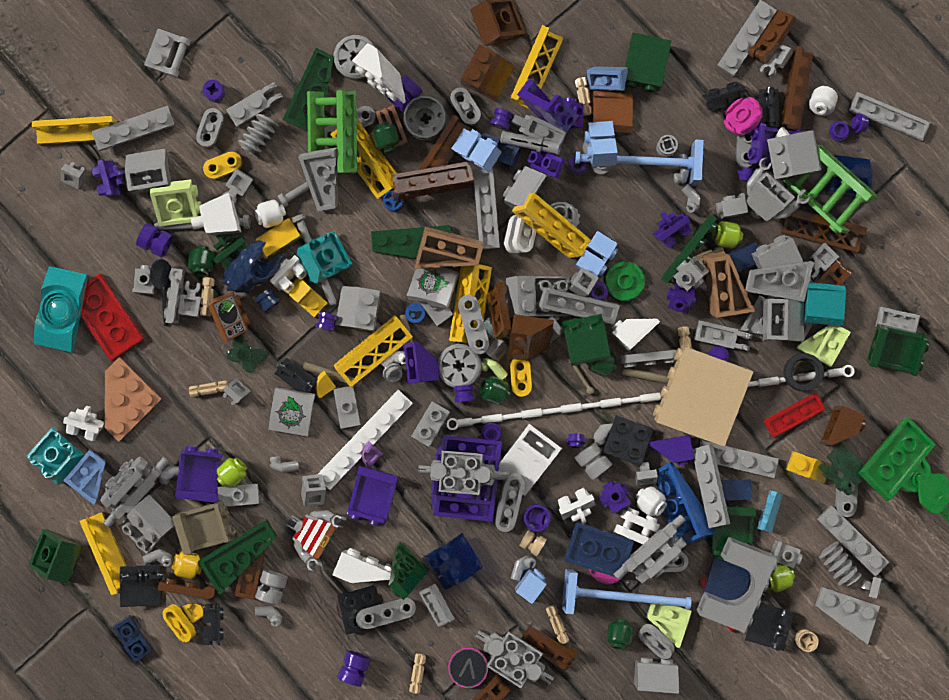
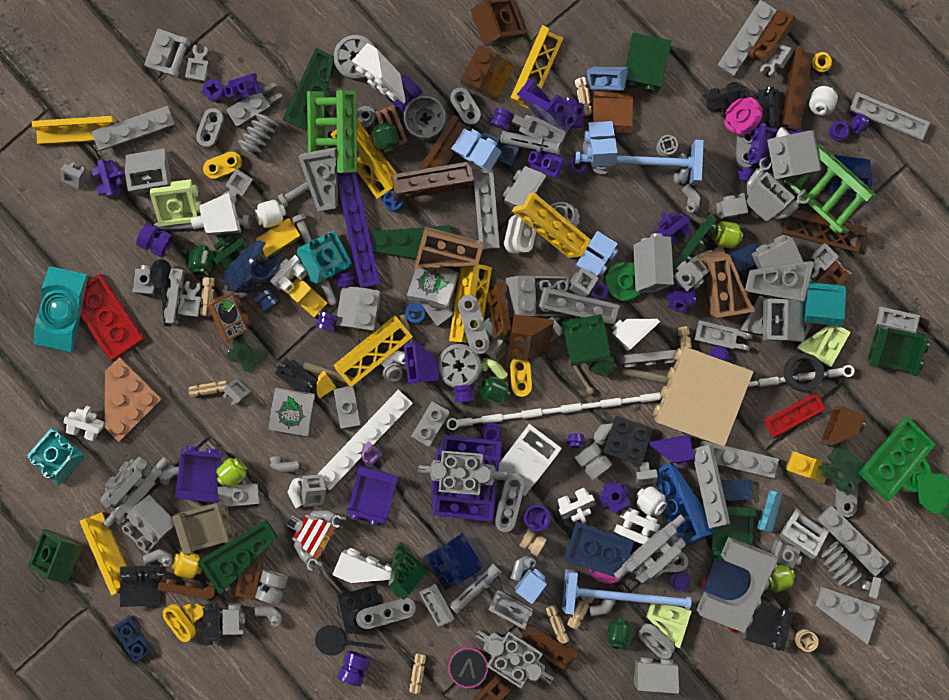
(87, 476): medium blue wing -> none
(197, 67): none -> light grey plate
(233, 620): none -> light grey brick
(242, 87): none -> dark purple hips
(294, 492): none -> white arm
(331, 640): none -> black piece
(344, 279): none -> dark purple plate
(357, 229): none -> dark purple plate
(475, 588): none -> light grey pin
(510, 609): none -> light grey hinge
(579, 612): none -> tan axle
(603, 608): none -> white arm
(653, 263): none -> light grey brick
(680, 581): none -> dark purple plate
(800, 536): none -> light grey plate
(821, 56): none -> yellow plate

